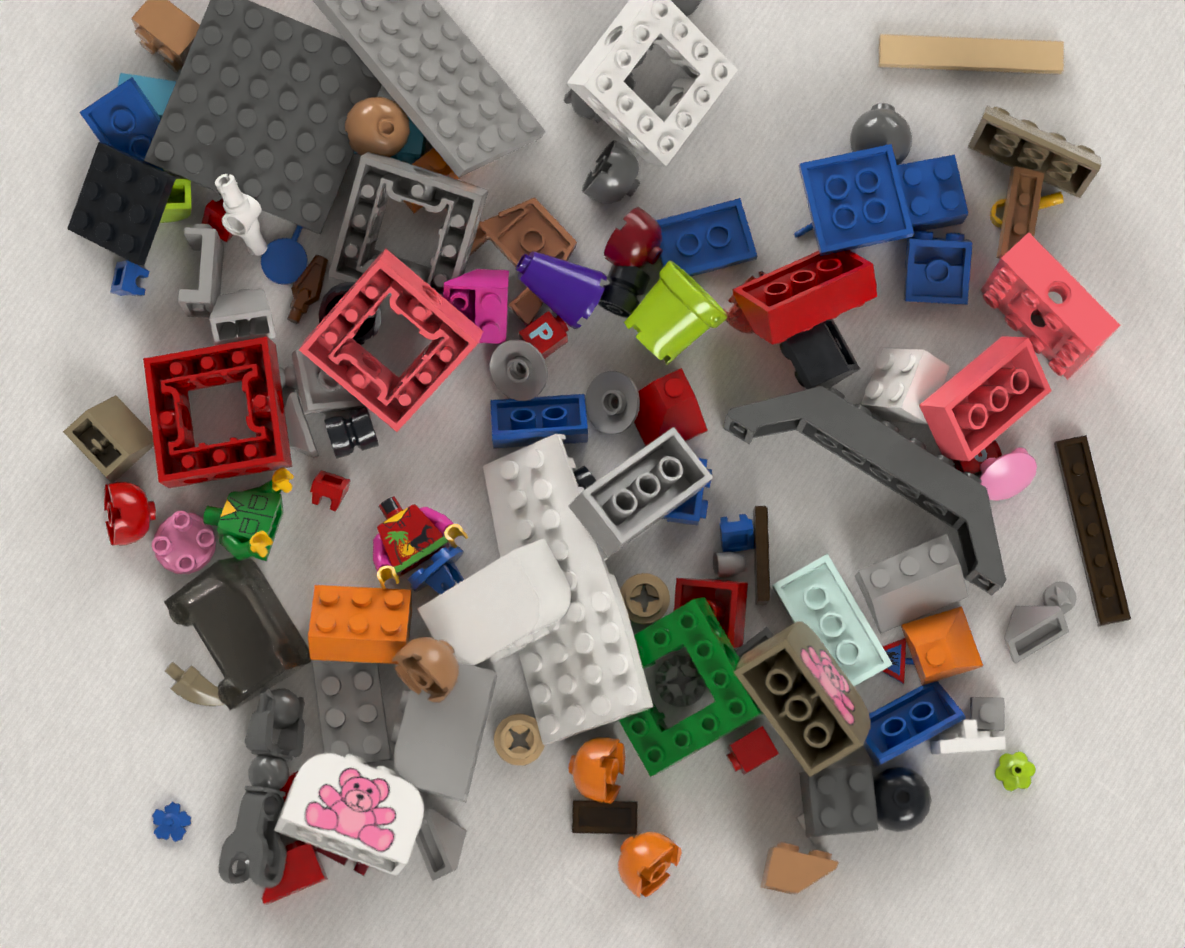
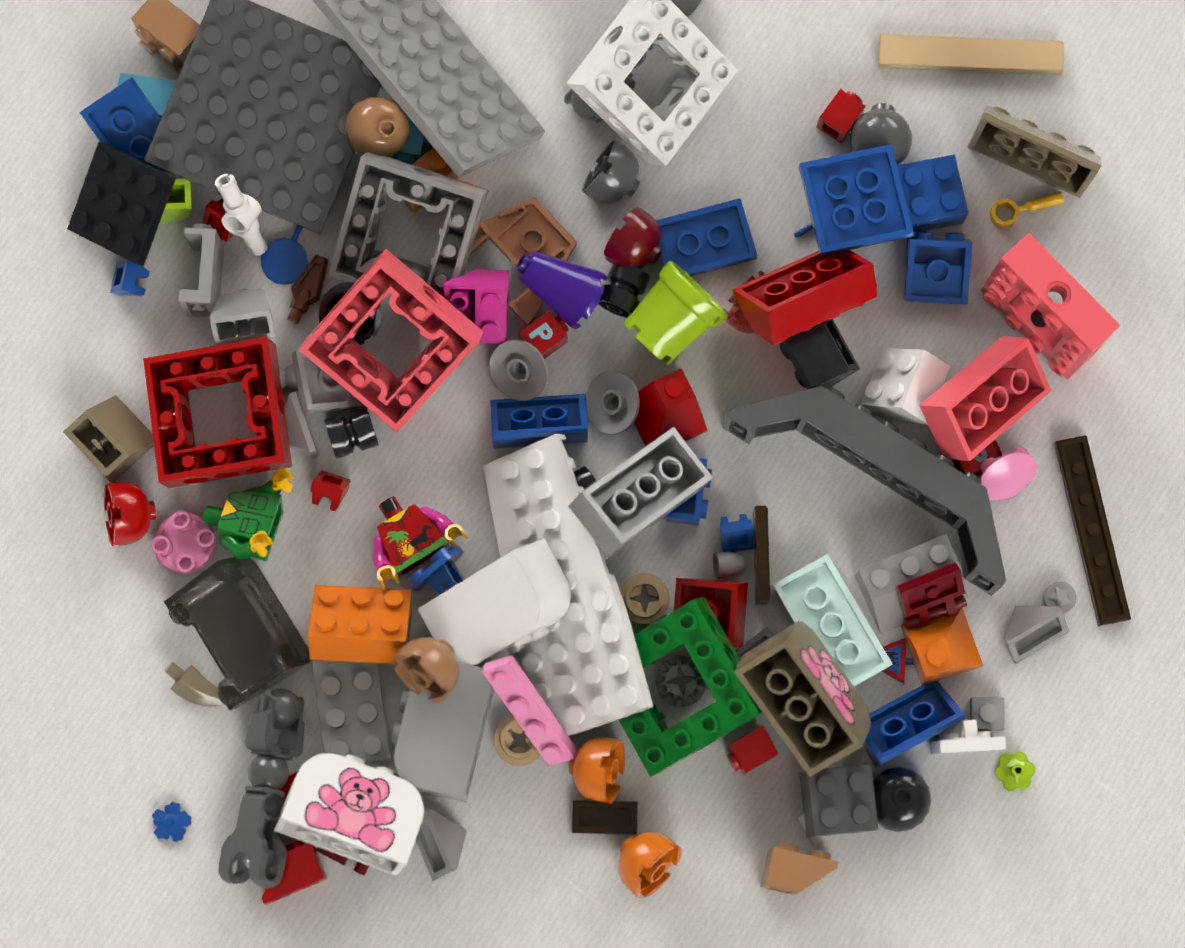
(530, 710): none -> bright pink plate
(841, 115): none -> red brick
(932, 596): none -> dark red plate
(1020, 207): medium nougat plate -> none

